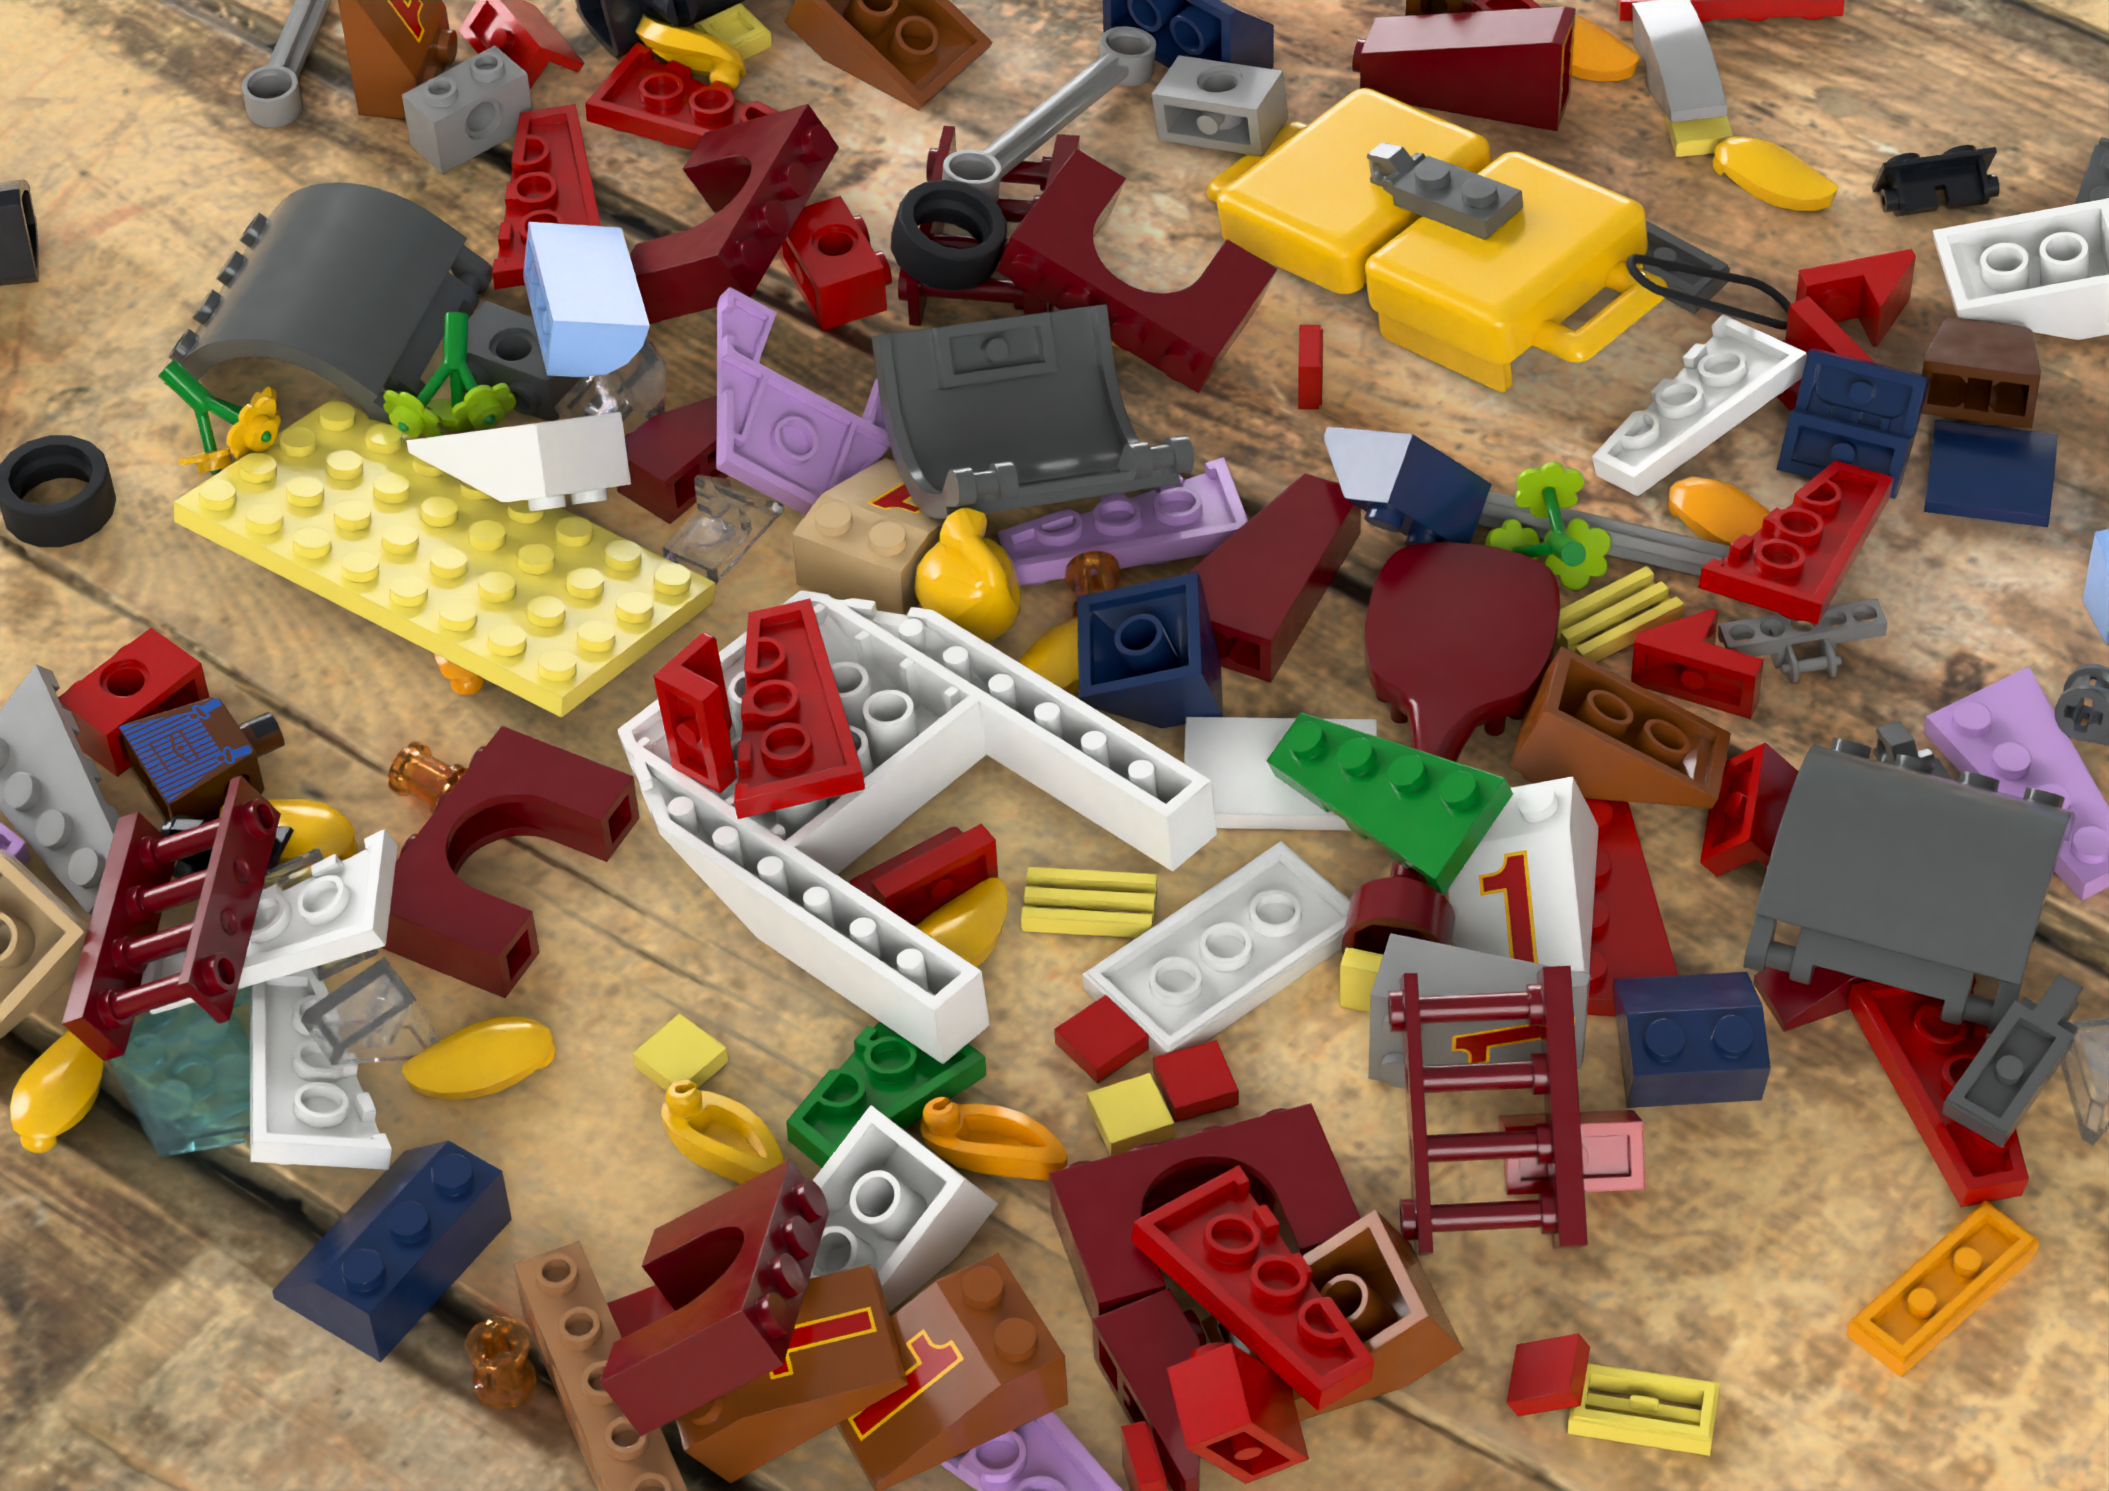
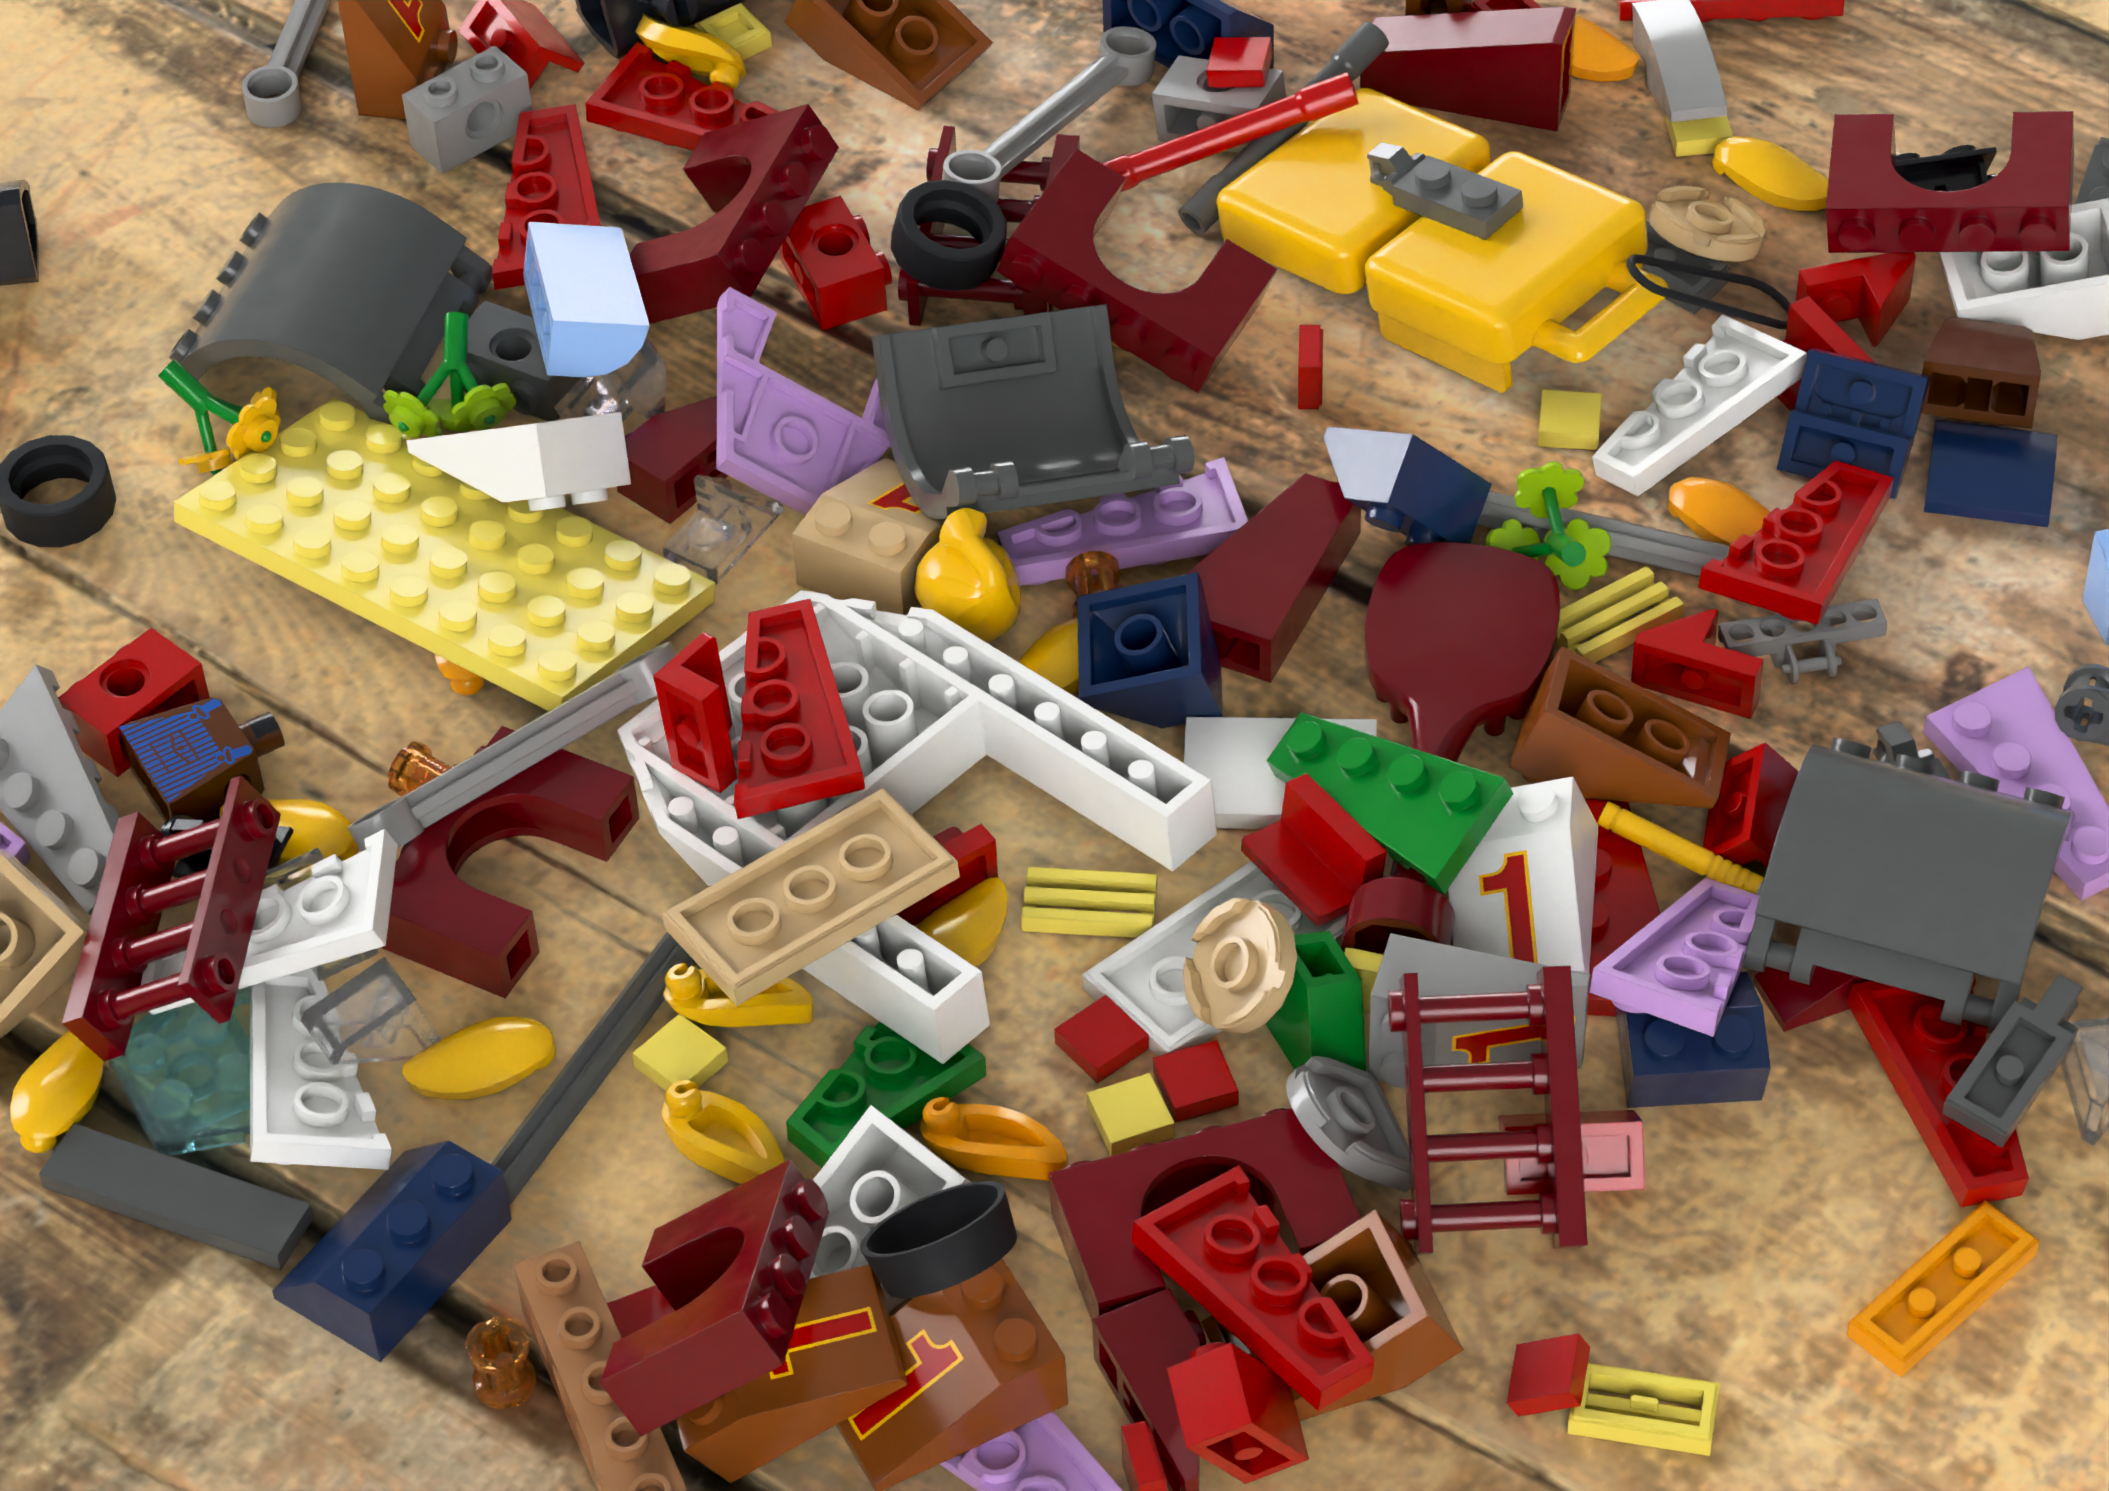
(177, 1196): none -> dark grey tile
(518, 751): none -> light grey piece
(588, 1067): none -> dark grey axle
(701, 1000): none -> yellow arm
(810, 896): none -> tan tile
(941, 1239): none -> black tyre
(1239, 62): none -> red tile
(1240, 965): none -> tan tile
(1305, 105): none -> red piece
(1315, 852): none -> red panel
(1322, 1006): none -> green slope
(1350, 1120): none -> light grey tile
(1352, 57): none -> dark grey piece
(1569, 419): none -> light yellow tile
(1678, 849): none -> yellow piece
(1683, 959): none -> lavender wing
(1706, 226): none -> tan tile
(2015, 211): none -> dark red arch

